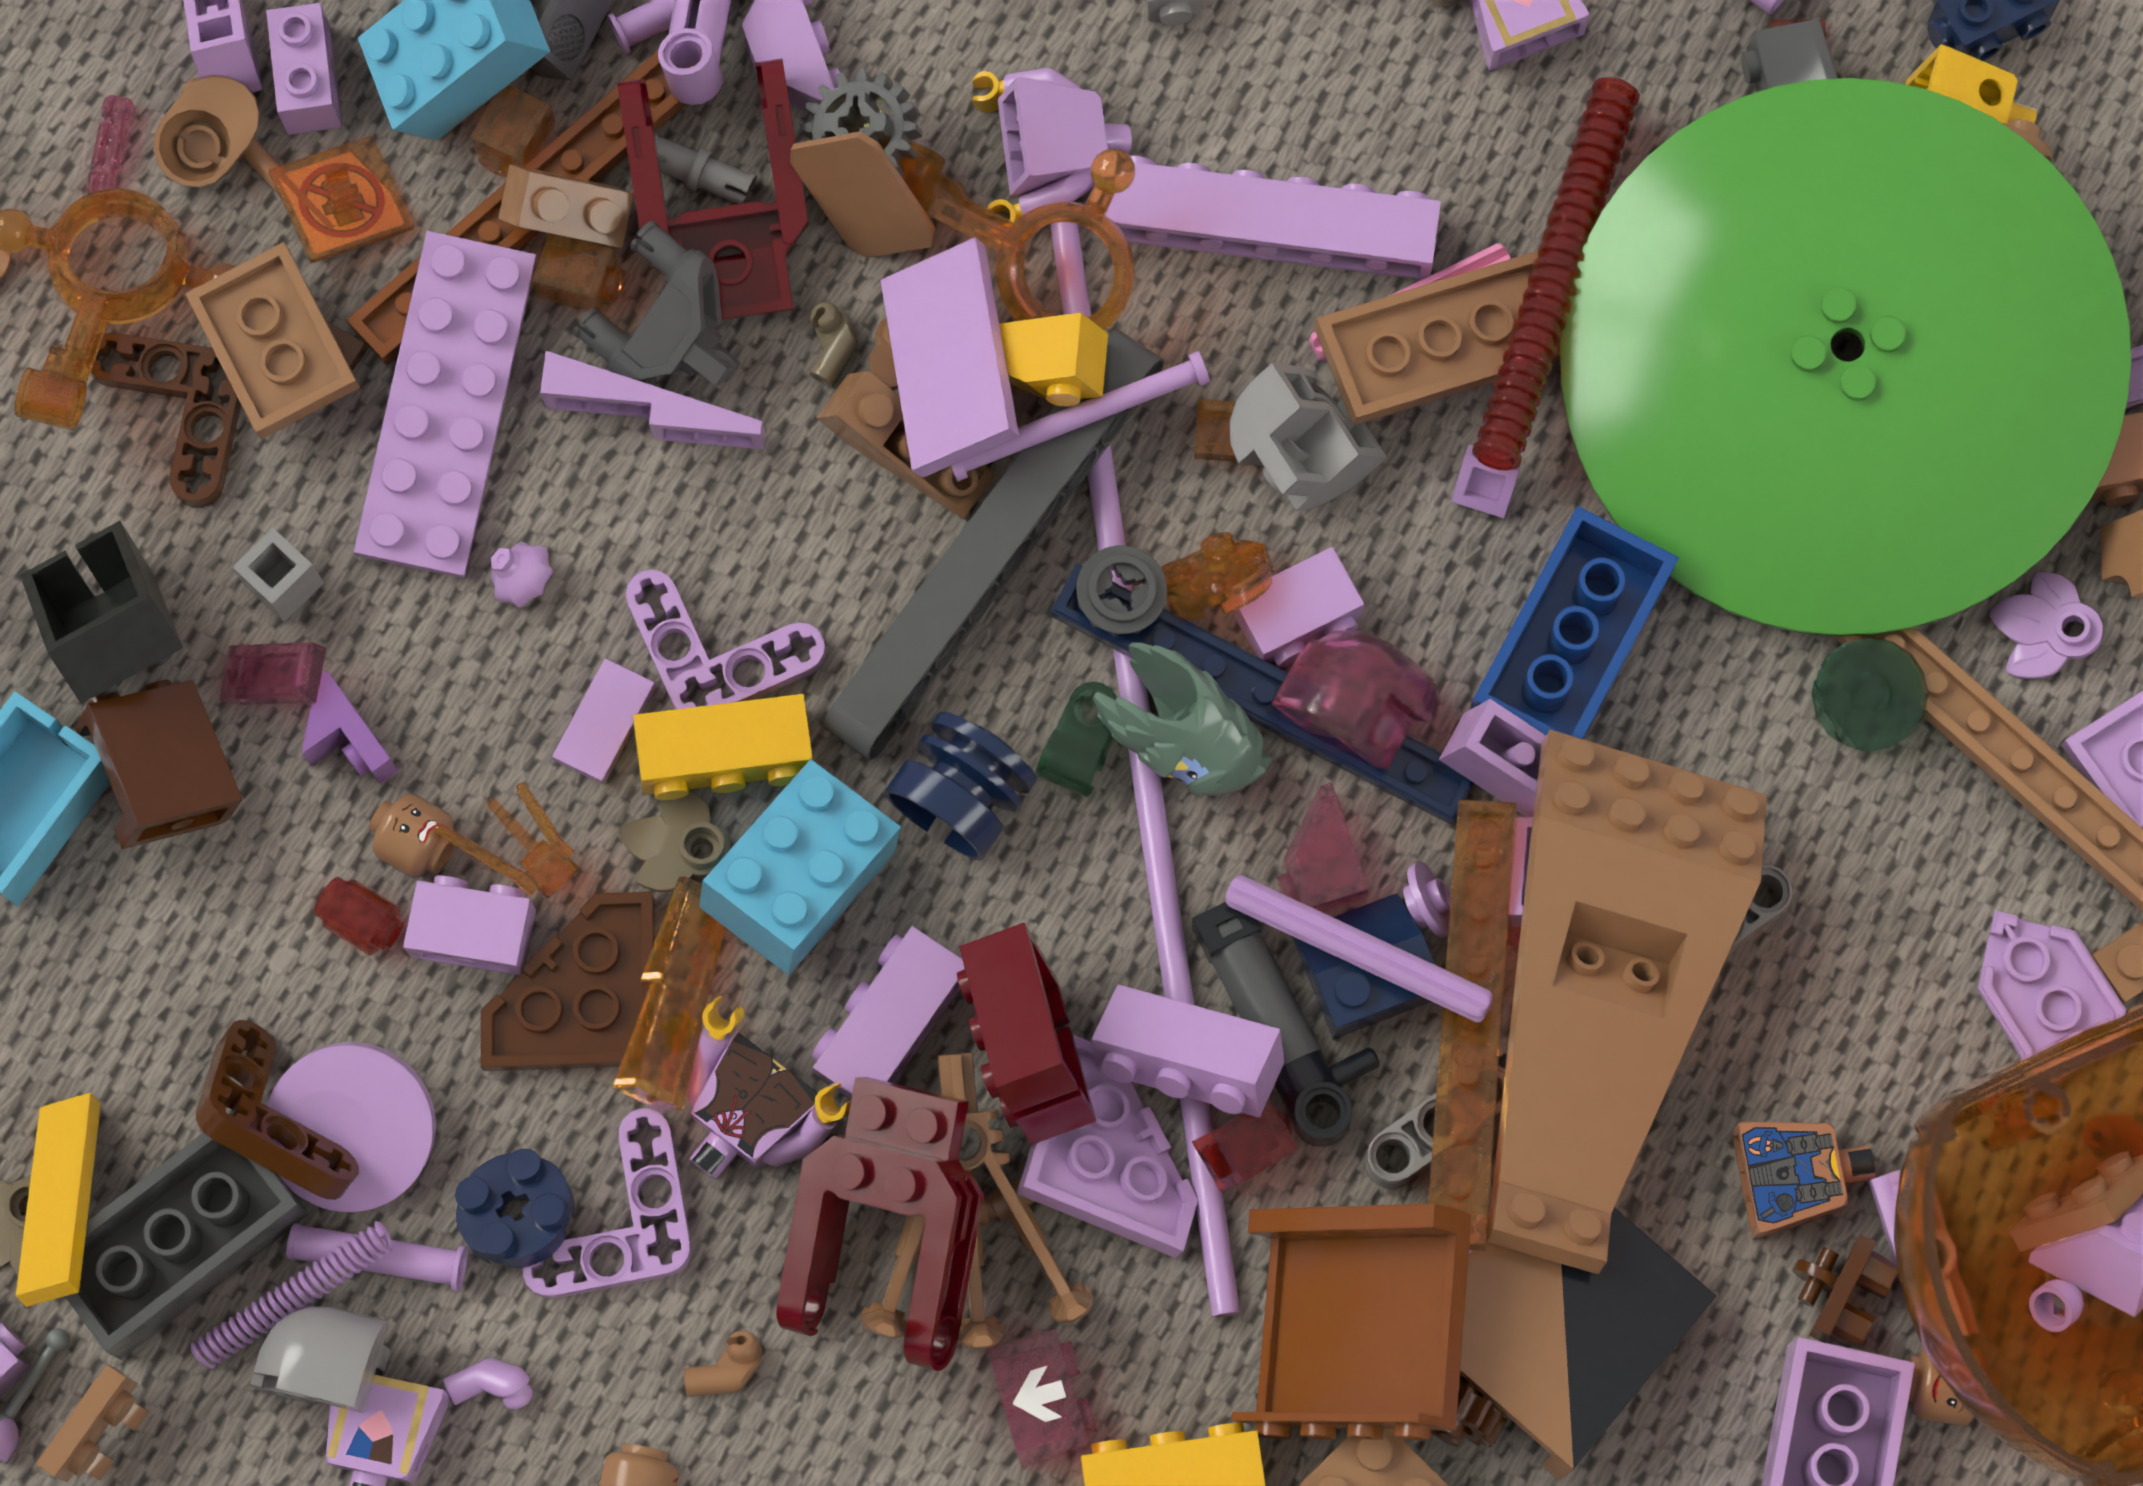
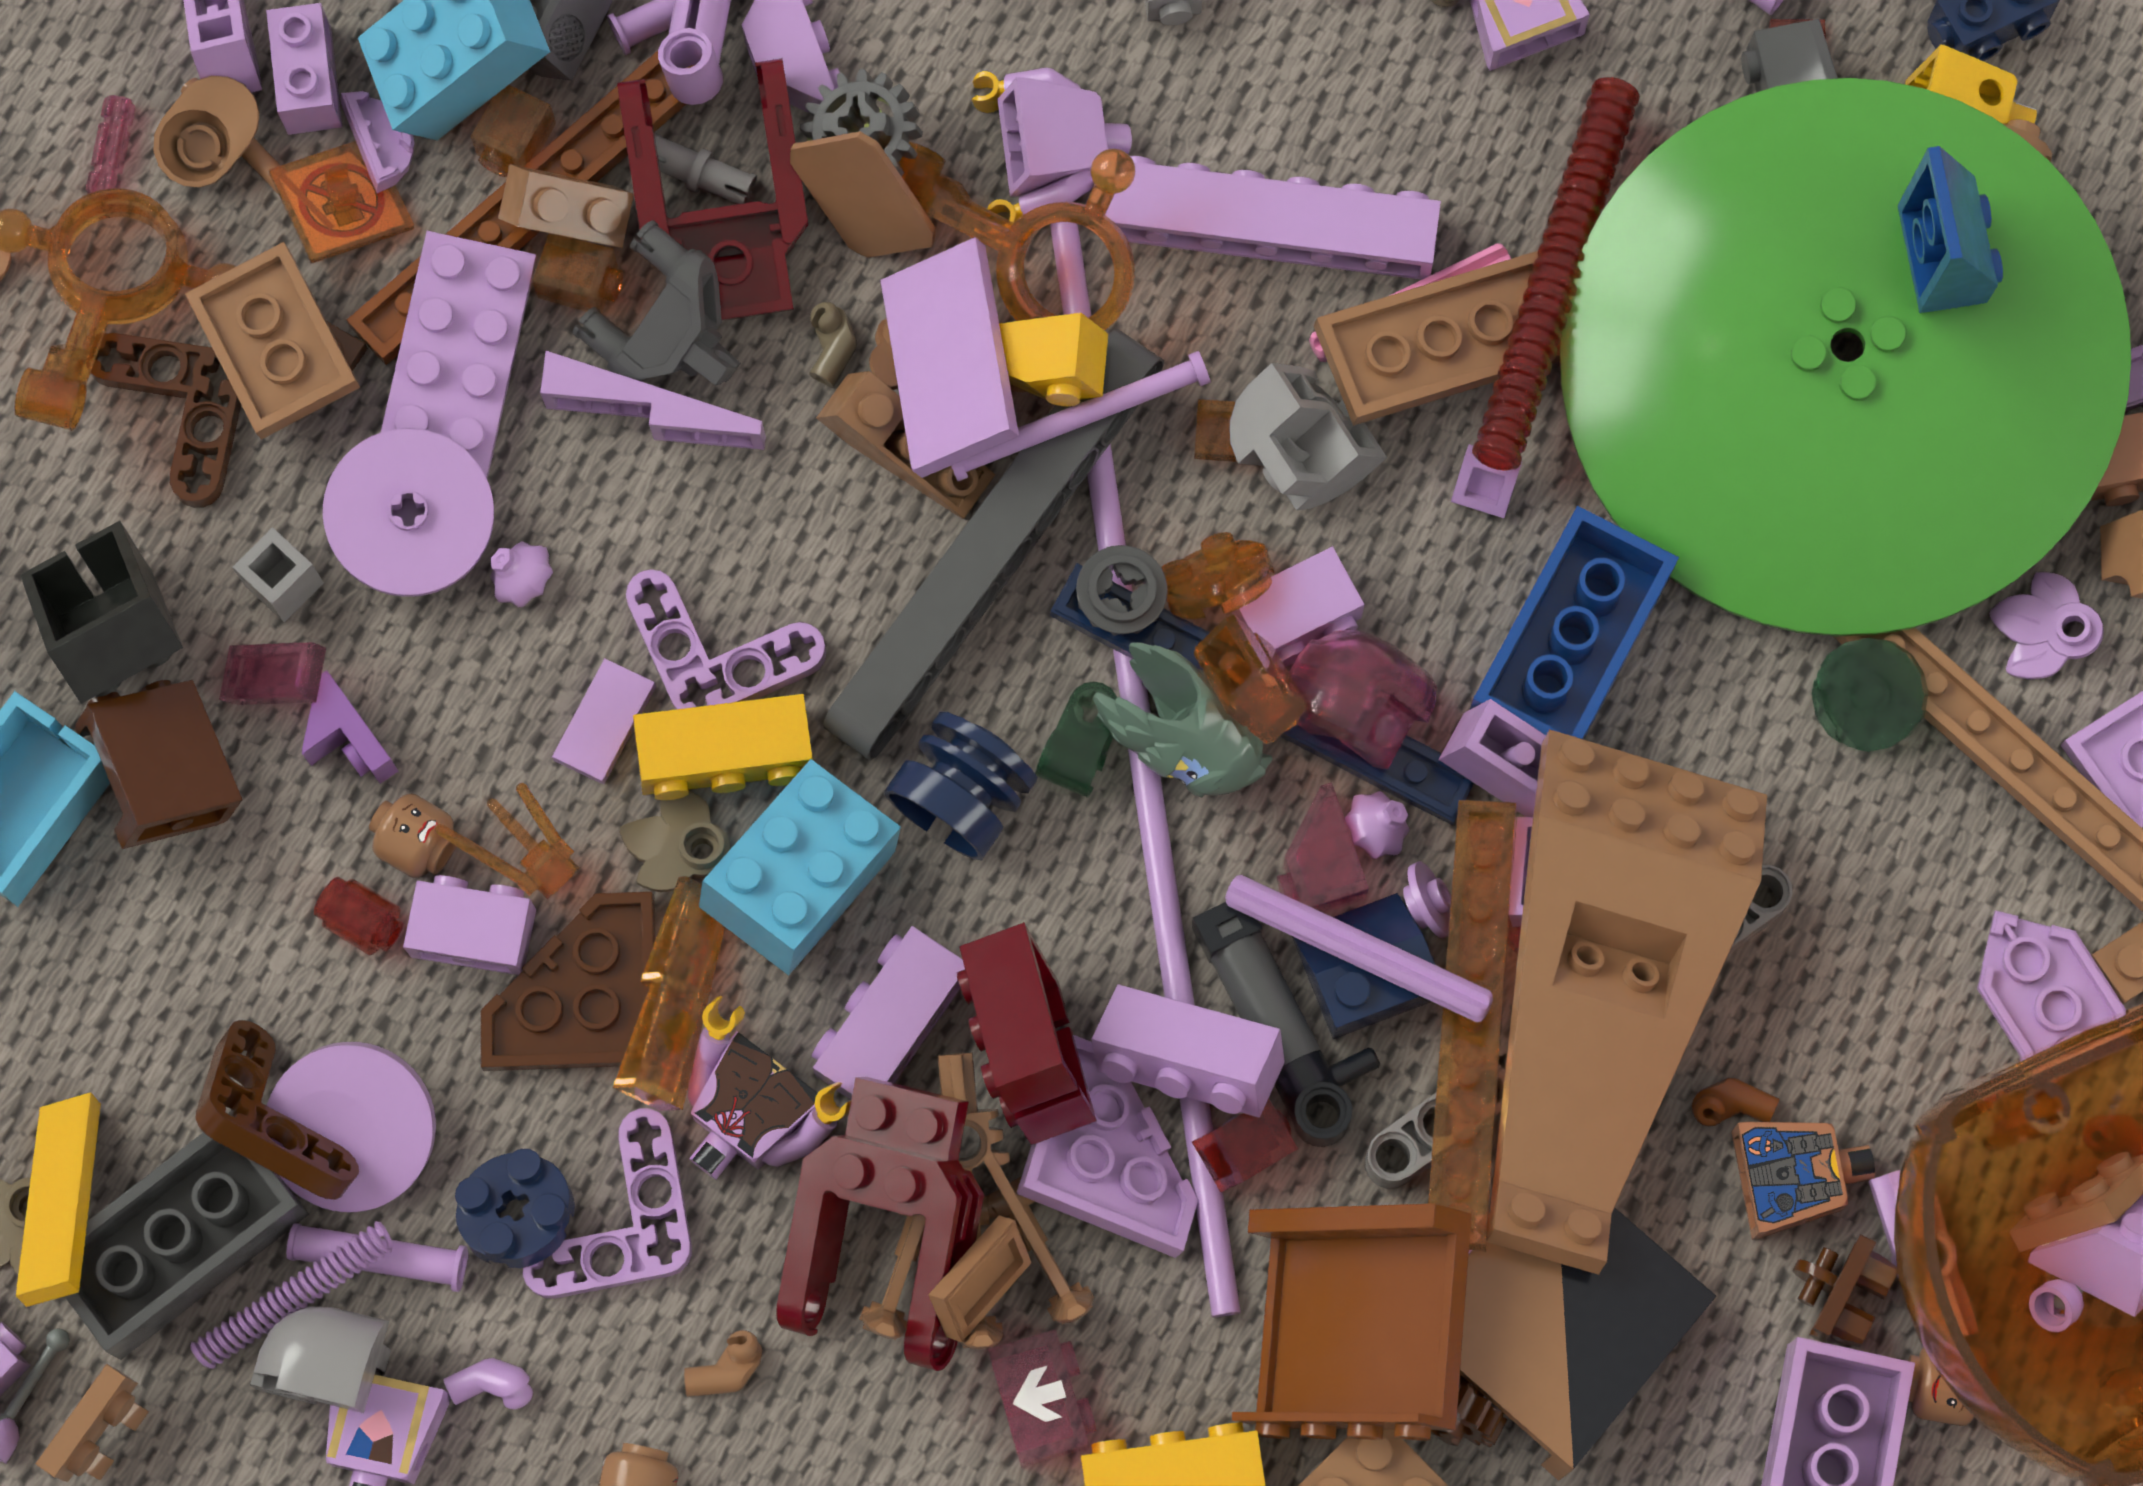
(376, 481): none -> lavender piece
(383, 150): none -> lavender tile
(980, 1278): none -> medium nougat tile
(1250, 679): none -> clear orange brick
(1377, 824): none -> lavender piece
(1730, 1098): none -> dark orange arm
(1947, 235): none -> blue slope

